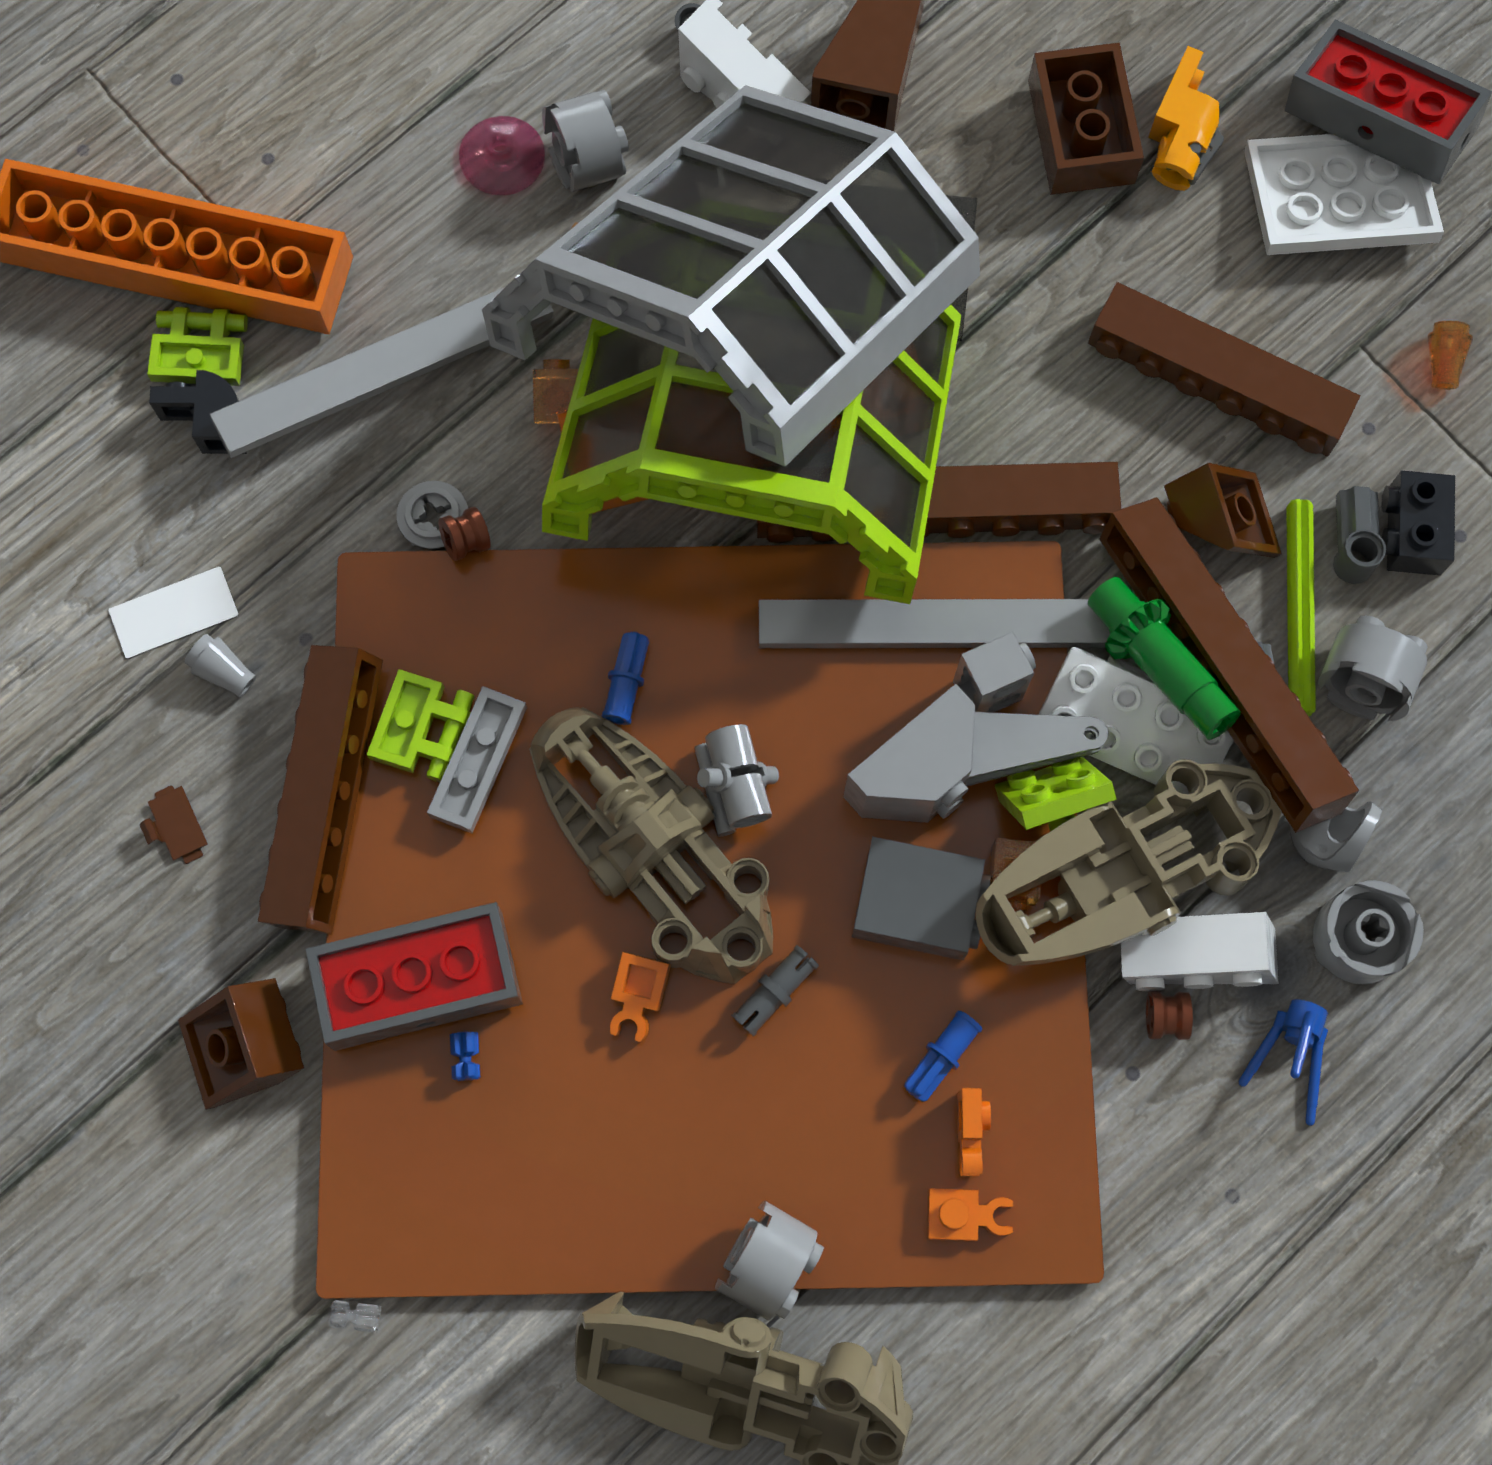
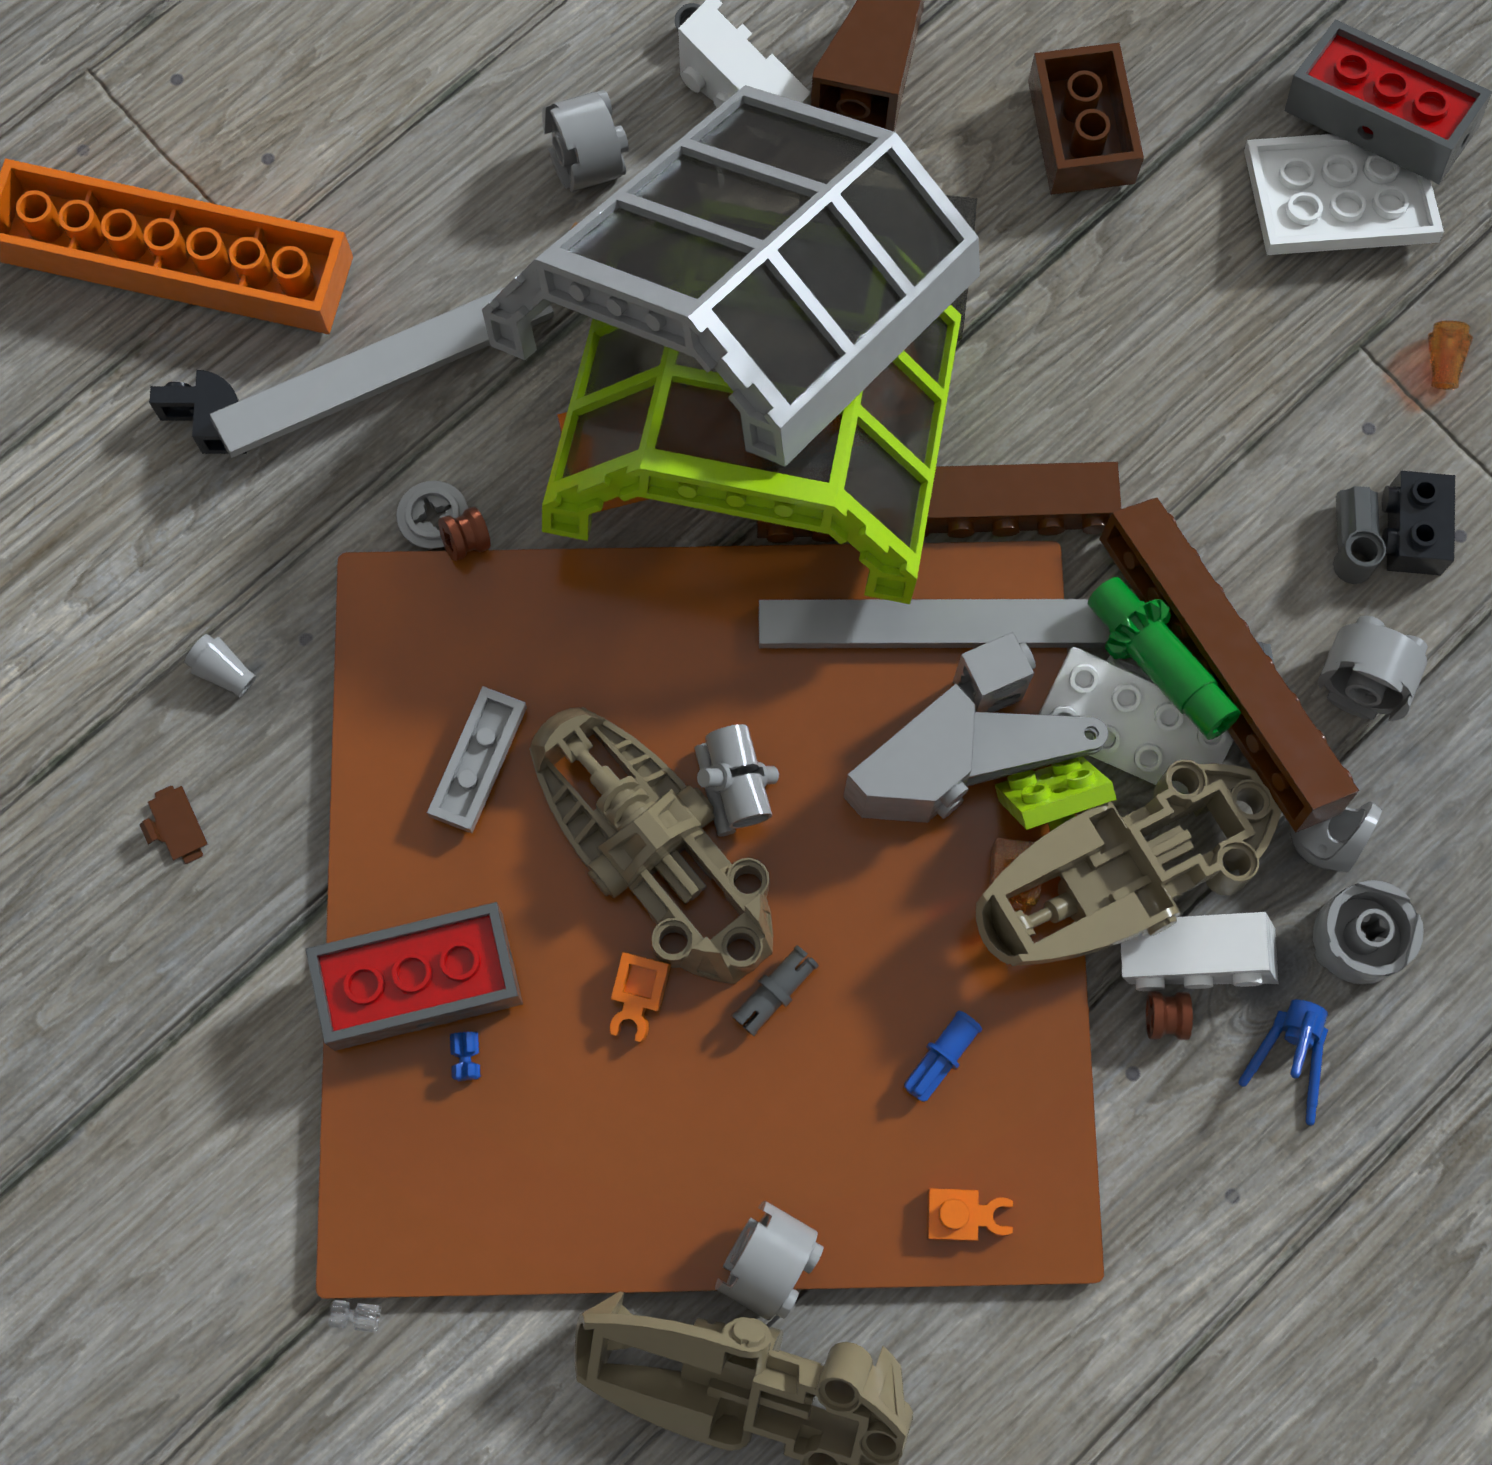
(173, 612): white sticker -> none
(179, 355): lime plate -> none
(240, 1042): reddish brown slope -> none
(320, 789): reddish brown brick -> none
(407, 720): lime plate -> none
(505, 170): clear pink dish -> none
(552, 389): clear orange bracket -> none
(626, 678): blue axle -> none
(920, 899): dark grey brick -> none
(973, 1119): orange plate -> none
(1185, 127): light orange plate -> none
(1223, 370): reddish brown brick -> none
(1224, 509): reddish brown slope -> none
(1301, 603): lime axle -> none

